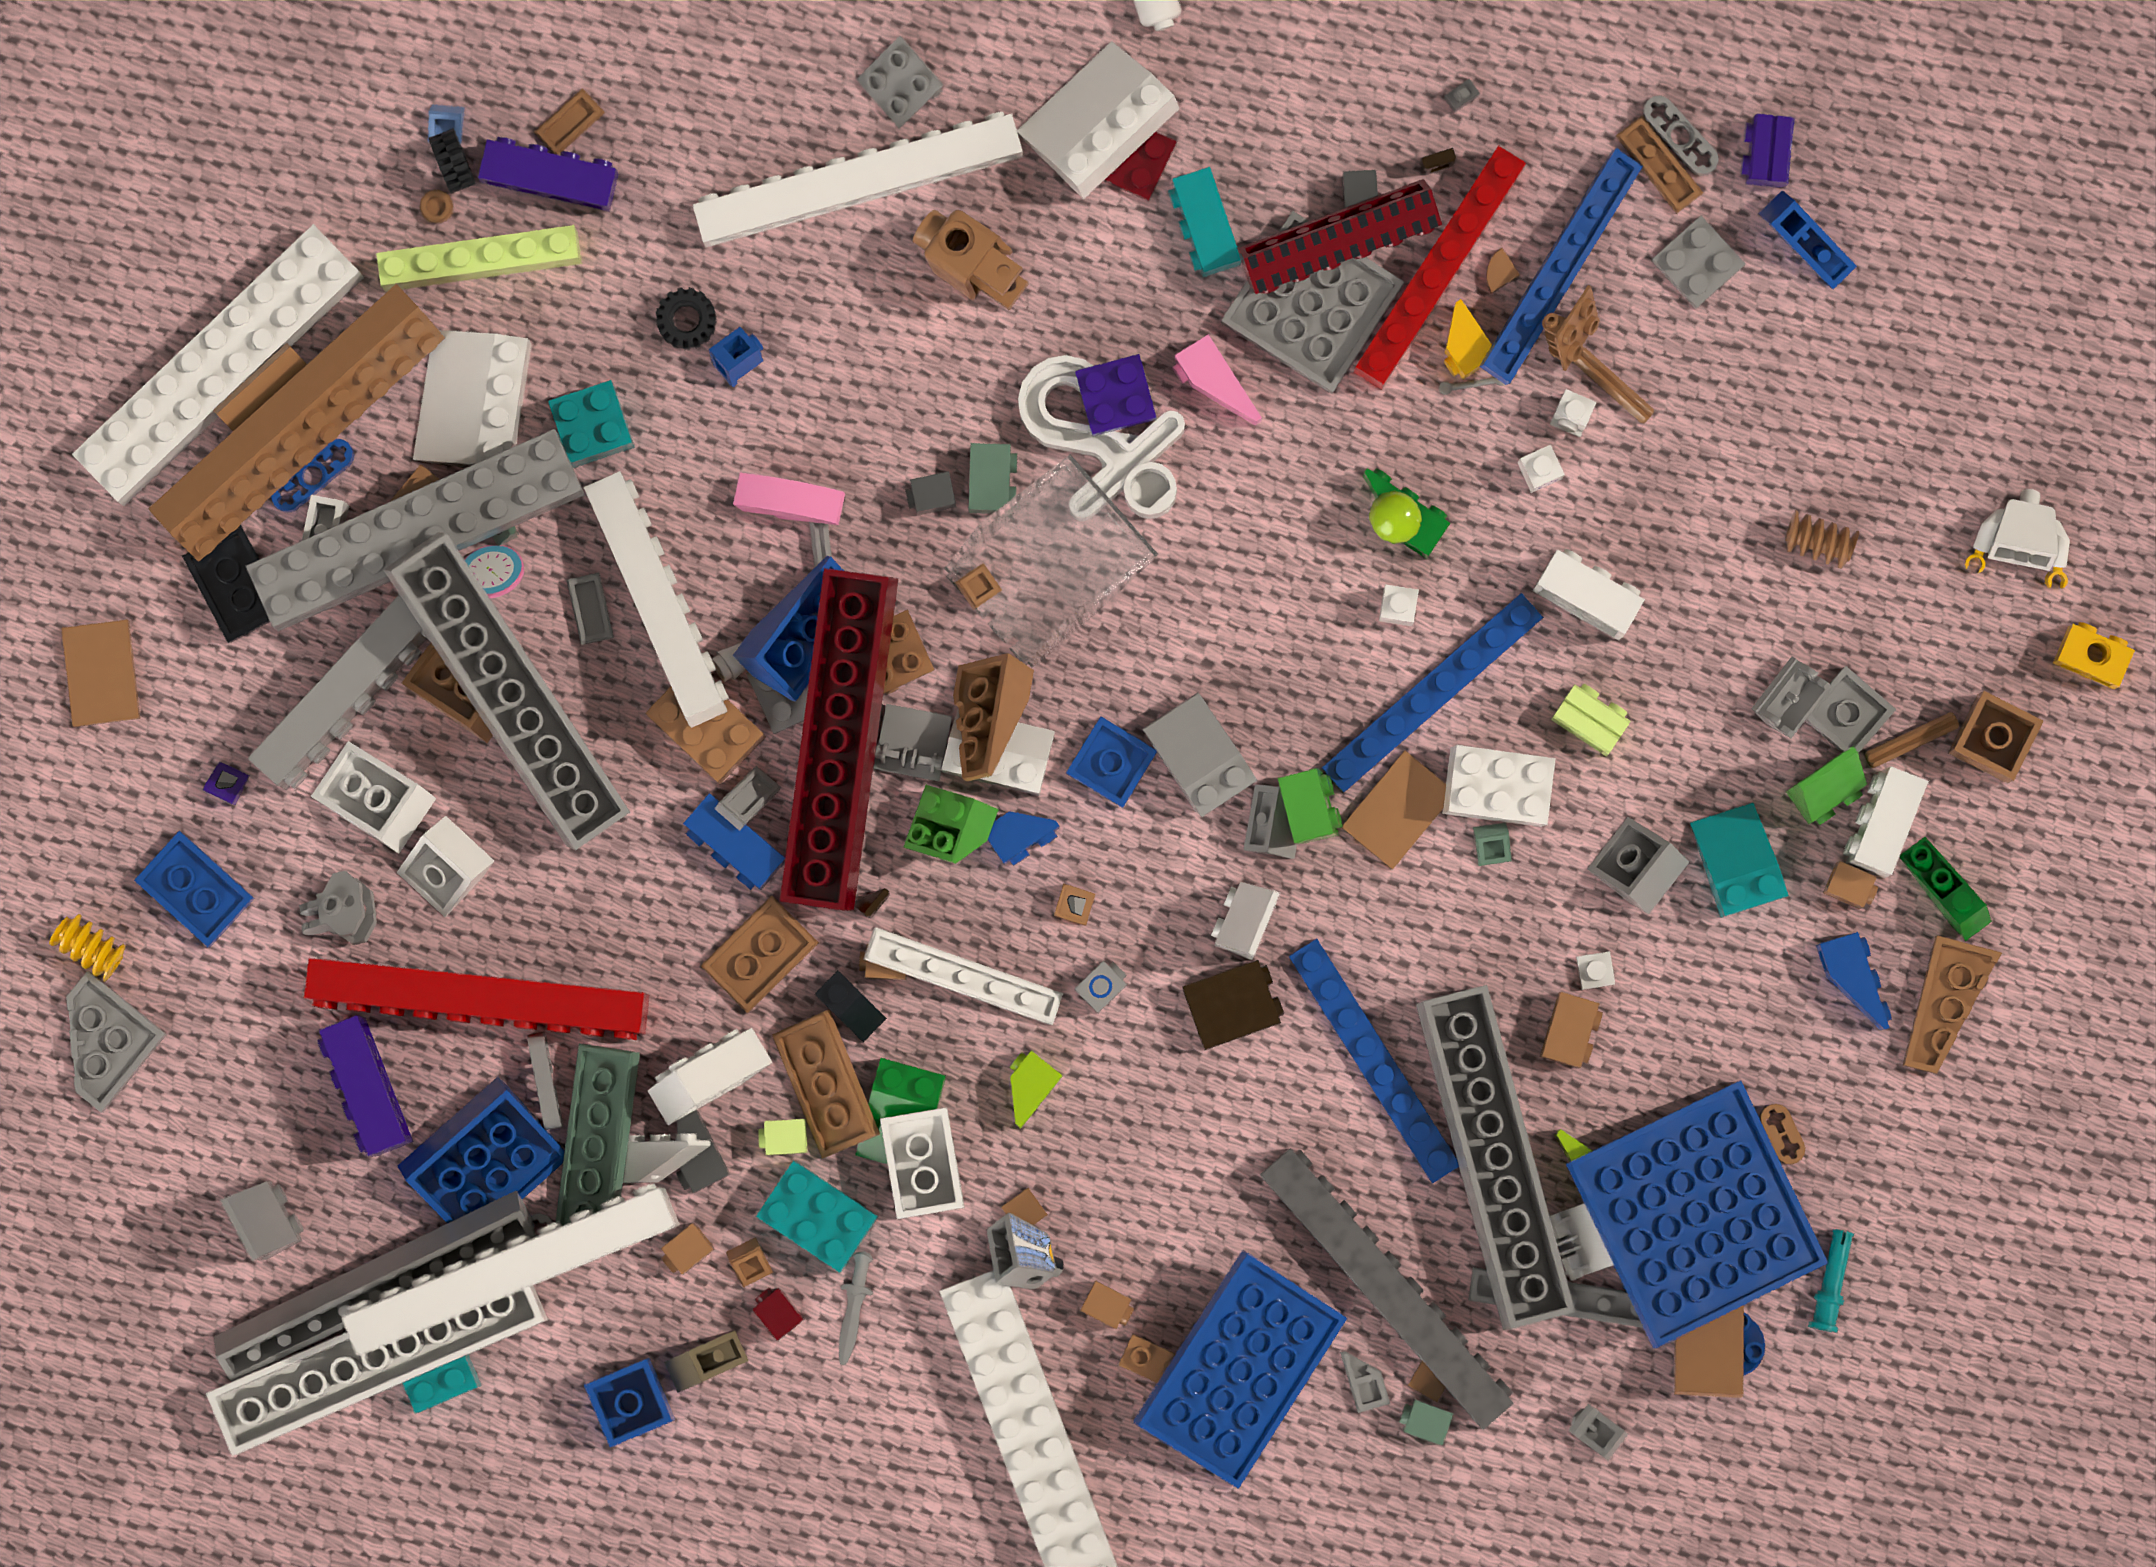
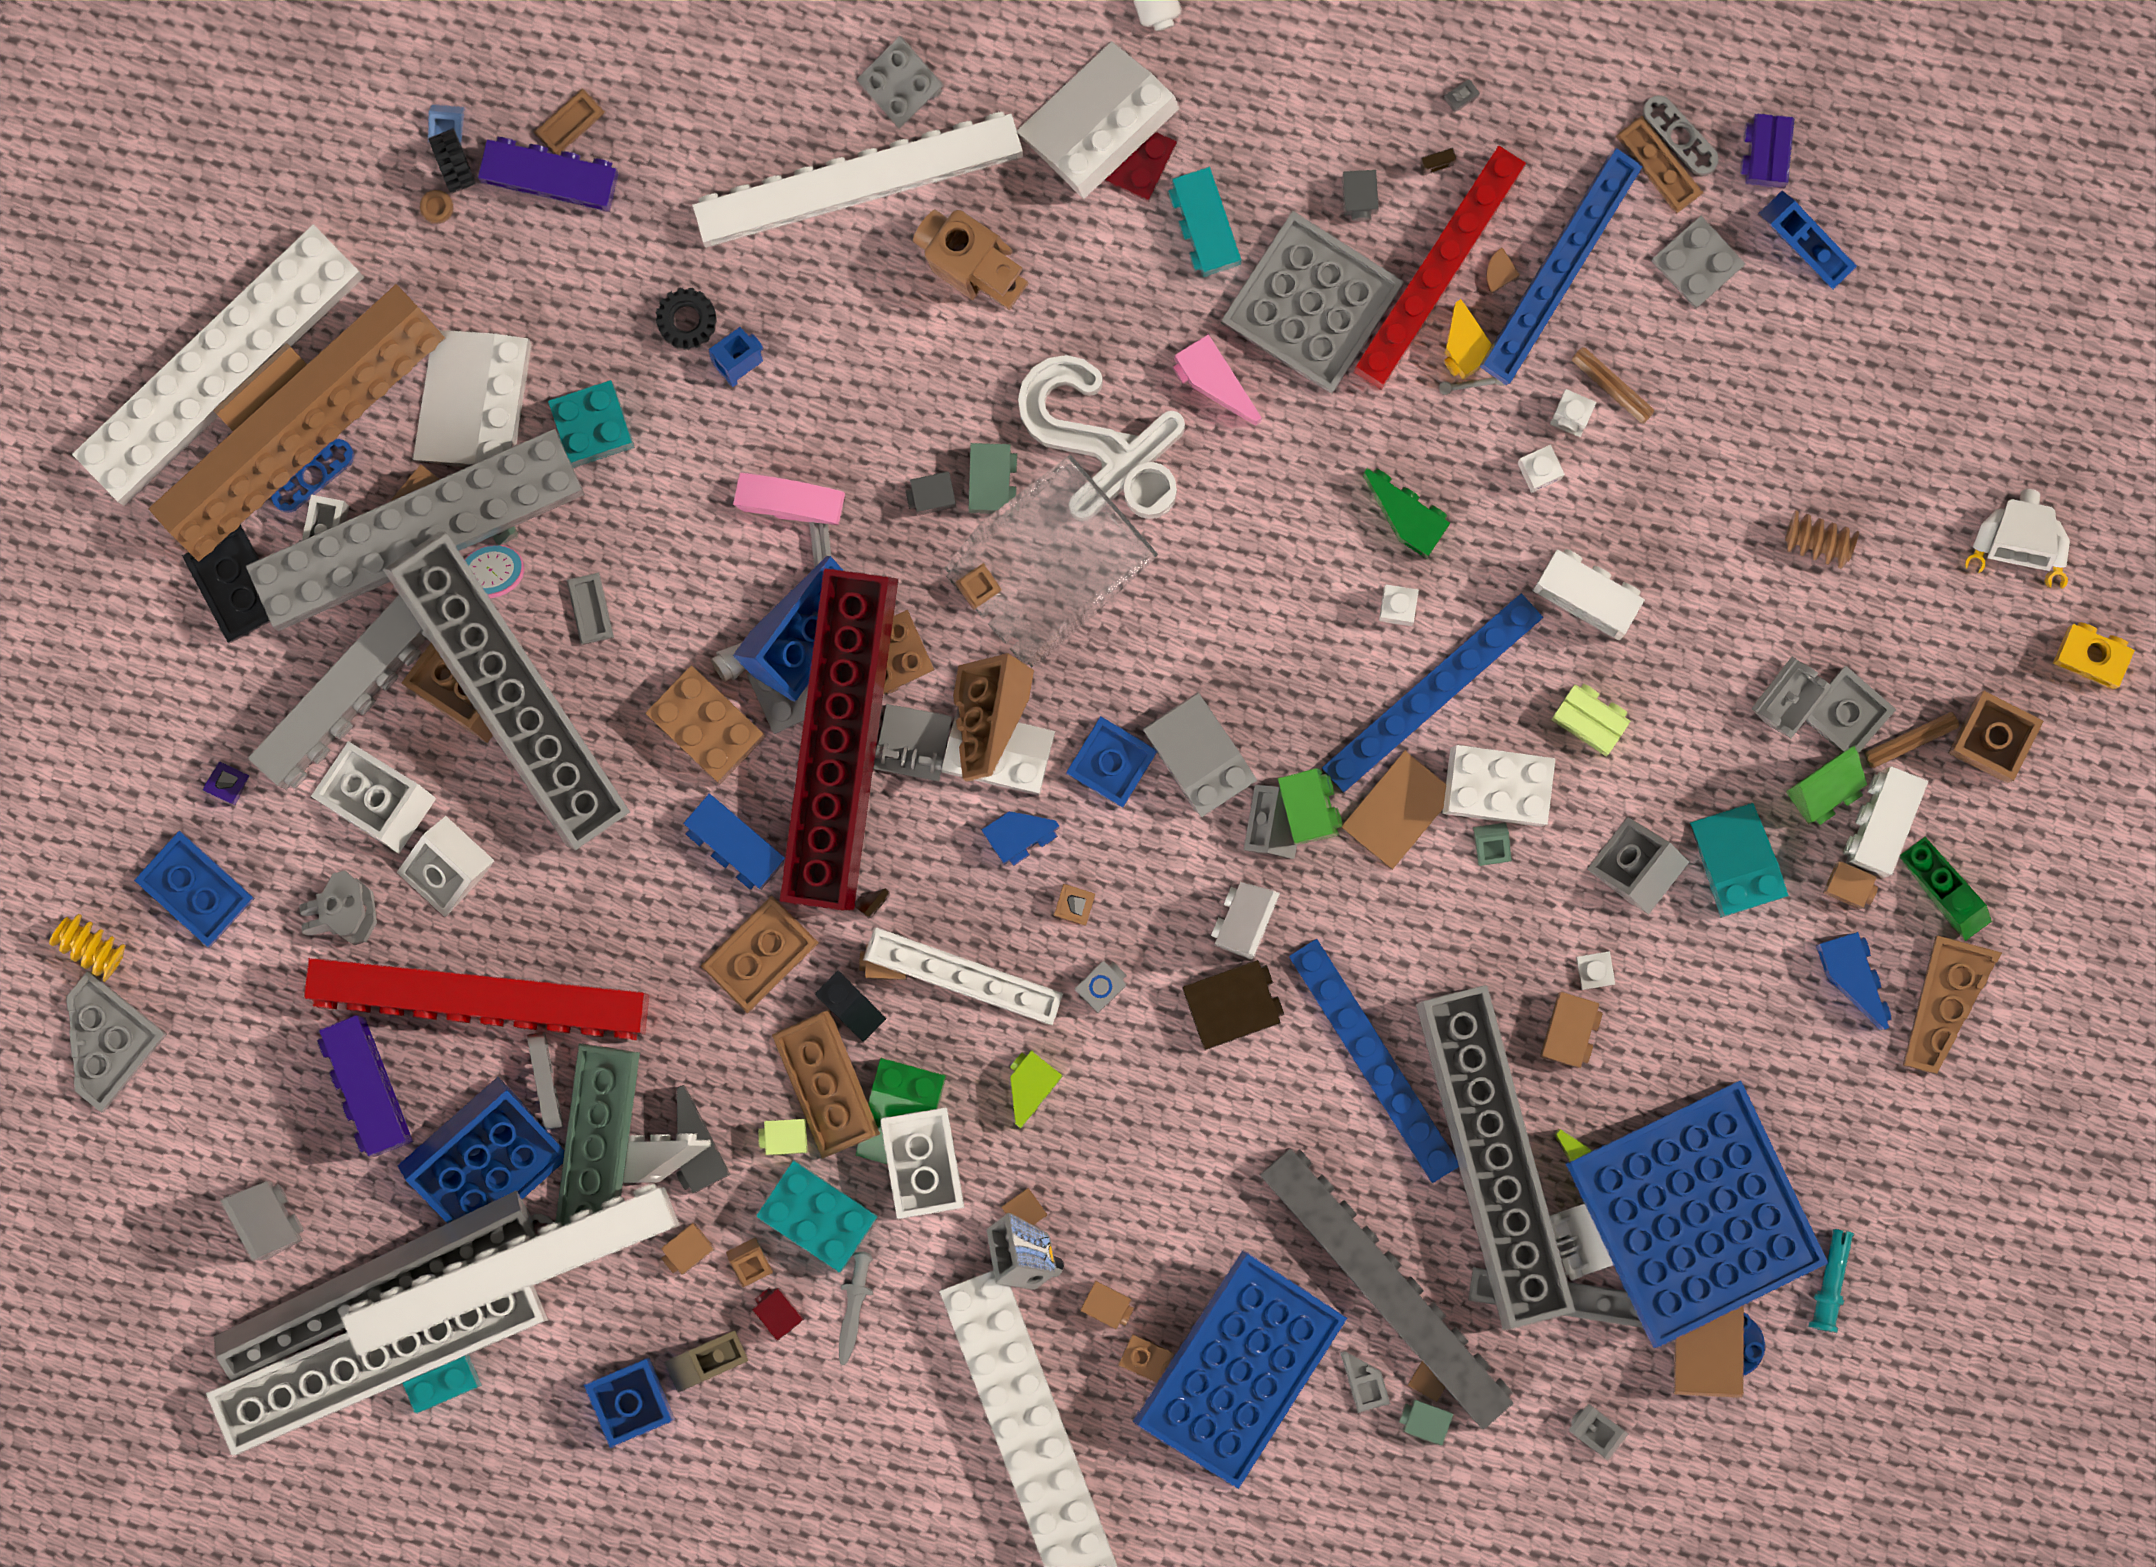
(100, 673): medium nougat tile -> none
(479, 258): yellowish green brick -> none
(656, 600): white brick -> none
(708, 1074): white brick -> none
(747, 798): light grey tile -> none
(949, 825): bright green slope -> none
(1115, 395): dark purple plate -> none
(1340, 237): dark red brick -> none
(1395, 517): lime hair -> none
(1568, 334): medium nougat hinge -> none
(1789, 1129): medium nougat beam -> none

